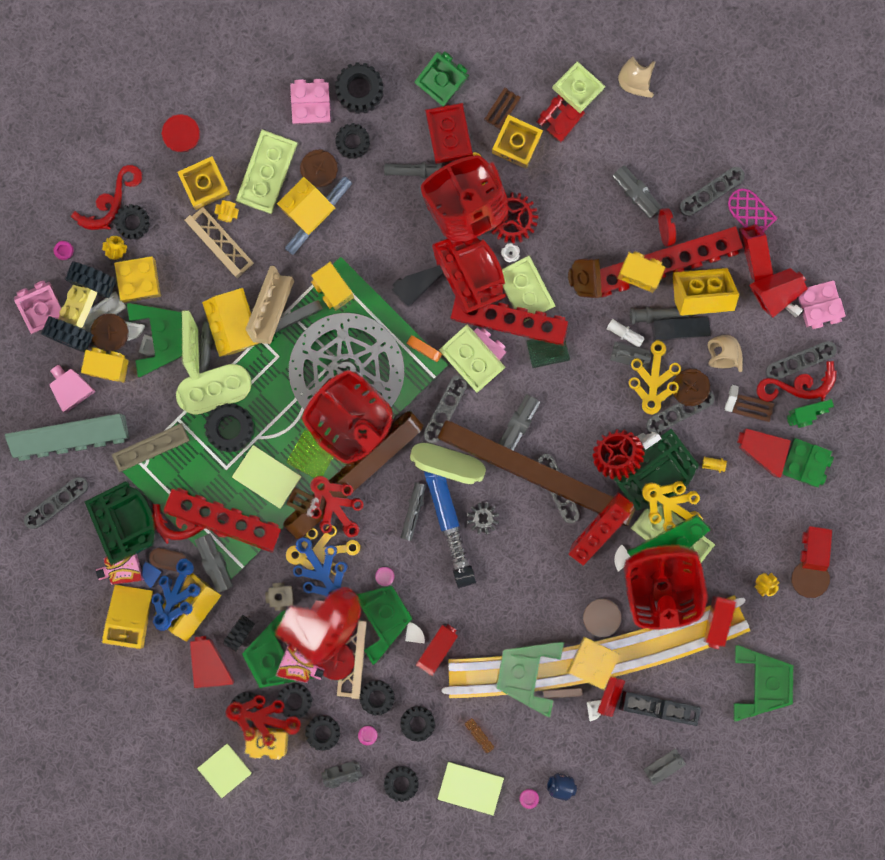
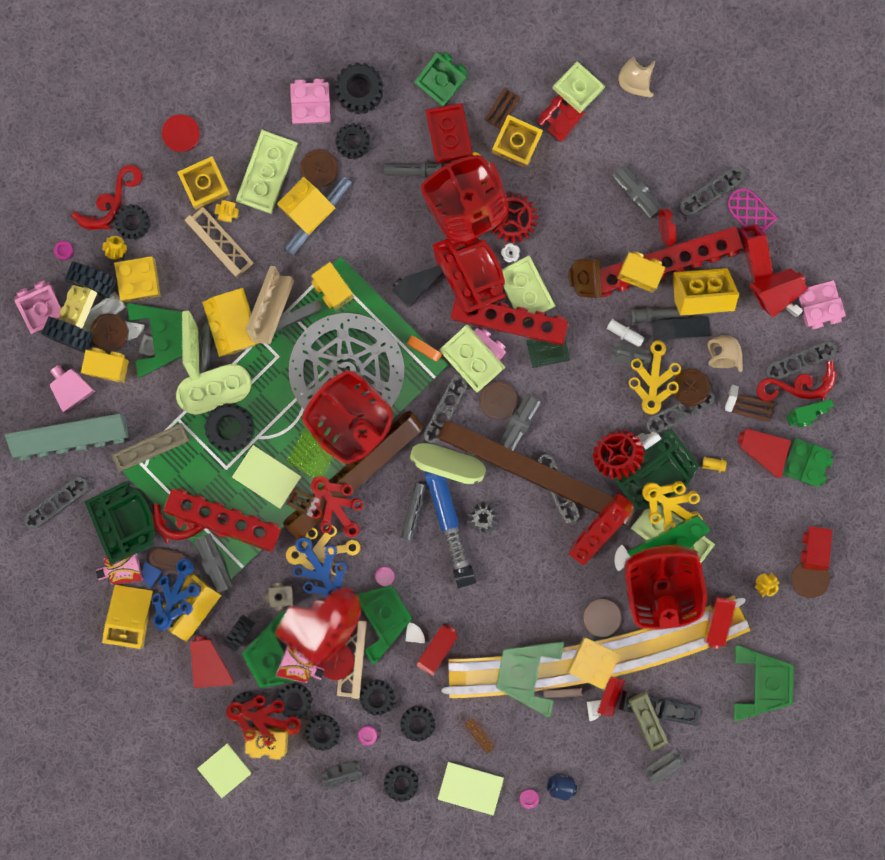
(498, 400): none -> reddish brown tile
(648, 721): none -> olive tile

